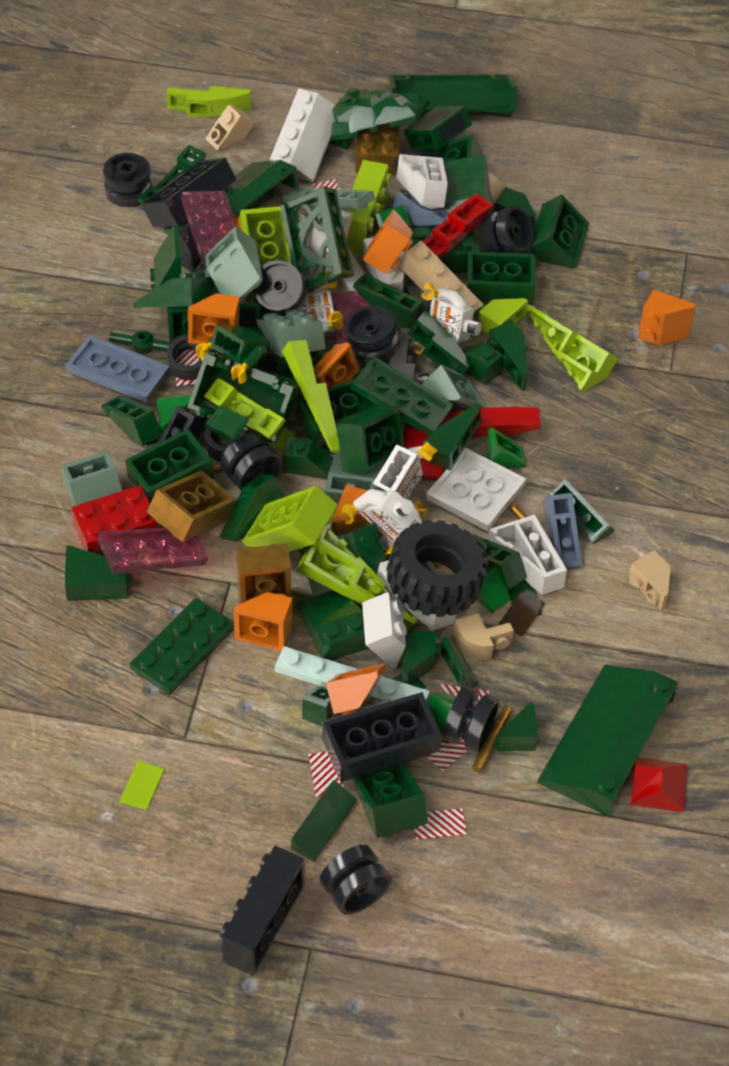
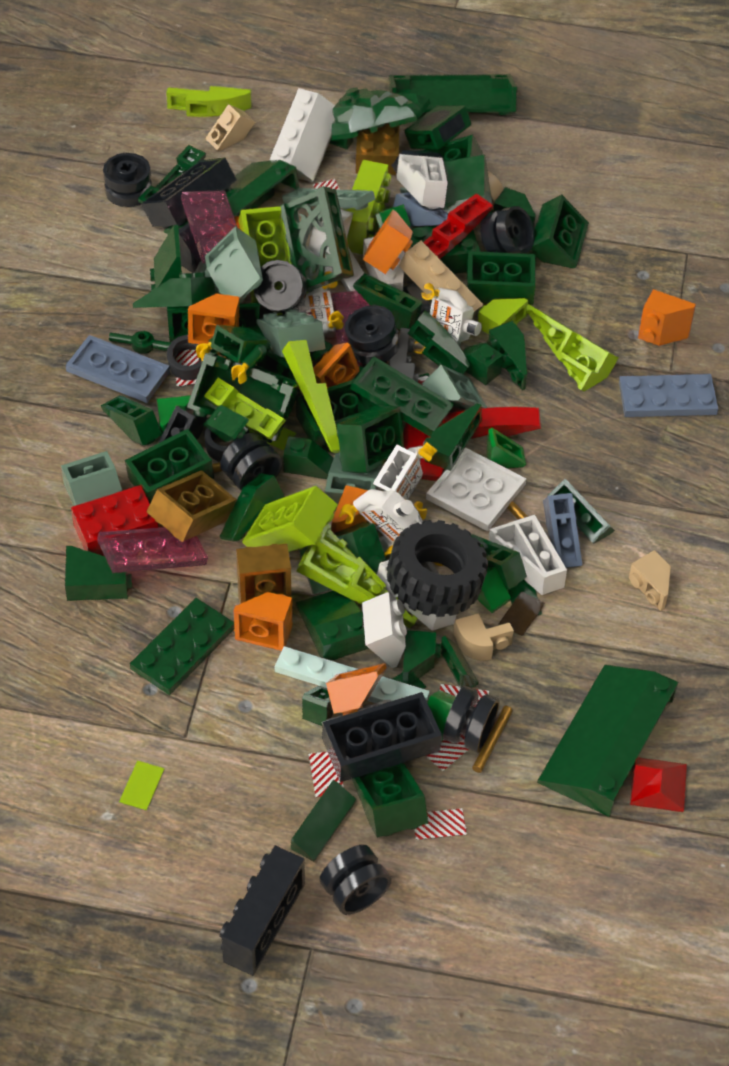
(520, 732): dark green slope -> none
(668, 395): none -> sand blue plate

